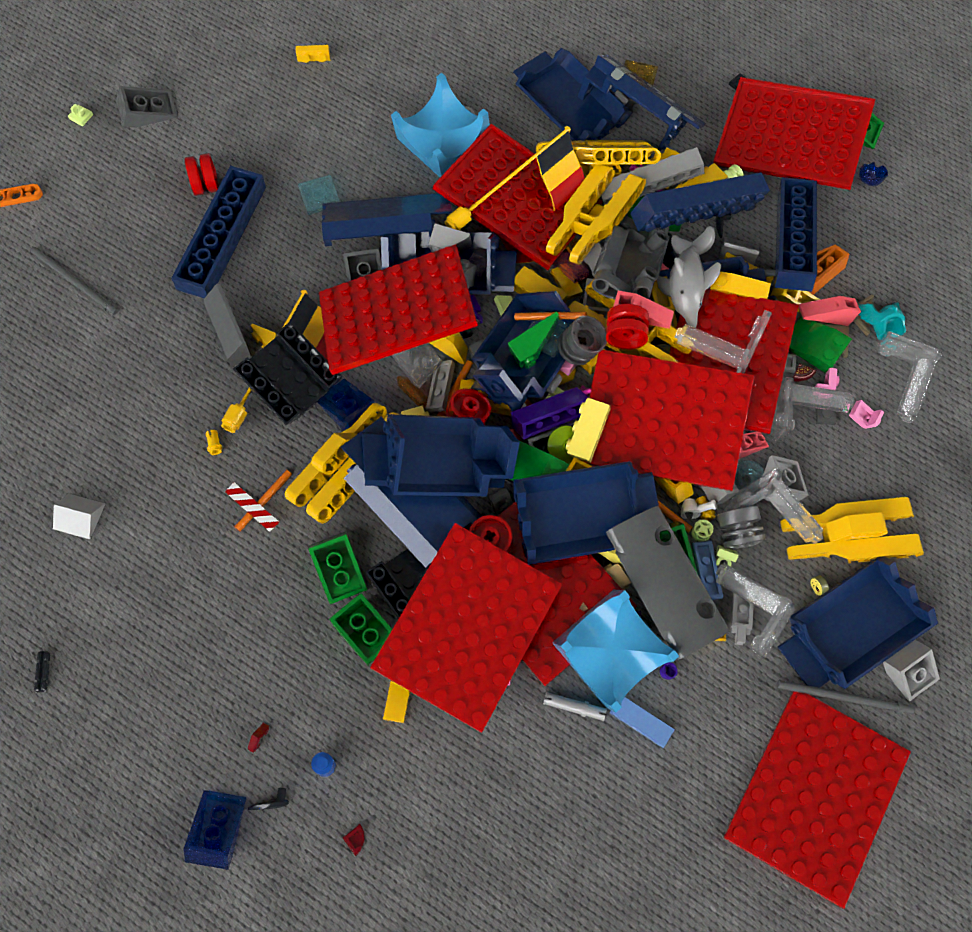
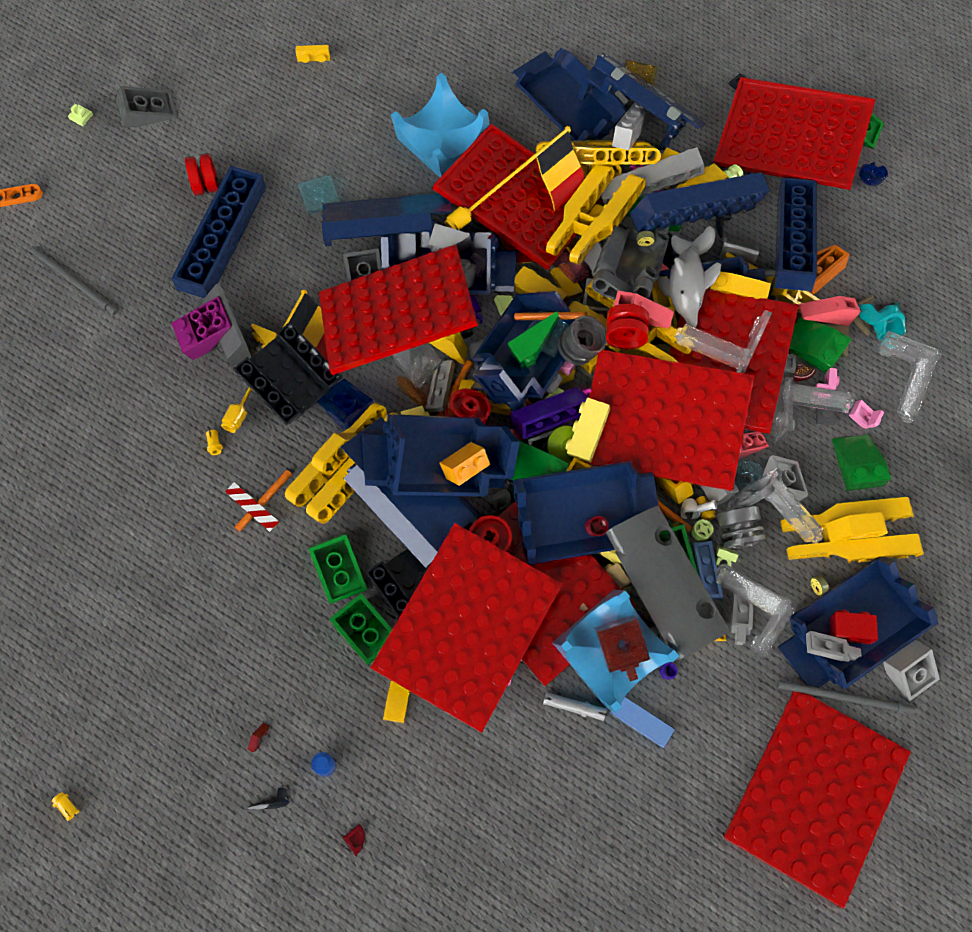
(42, 671): black axle -> none
(65, 806): none -> yellow pin
(77, 515): slope -> none
(201, 328): none -> magenta slope
(214, 830): clear blue slope -> none
(465, 463): none -> light orange brick
(599, 524): none -> dark red wheel
(625, 657): none -> clear red hinge
(631, 126): none -> light grey brick
(645, 238): none -> tile
(831, 647): none -> light grey hinge
(854, 627): none -> red brick
(860, 462): none -> green slope

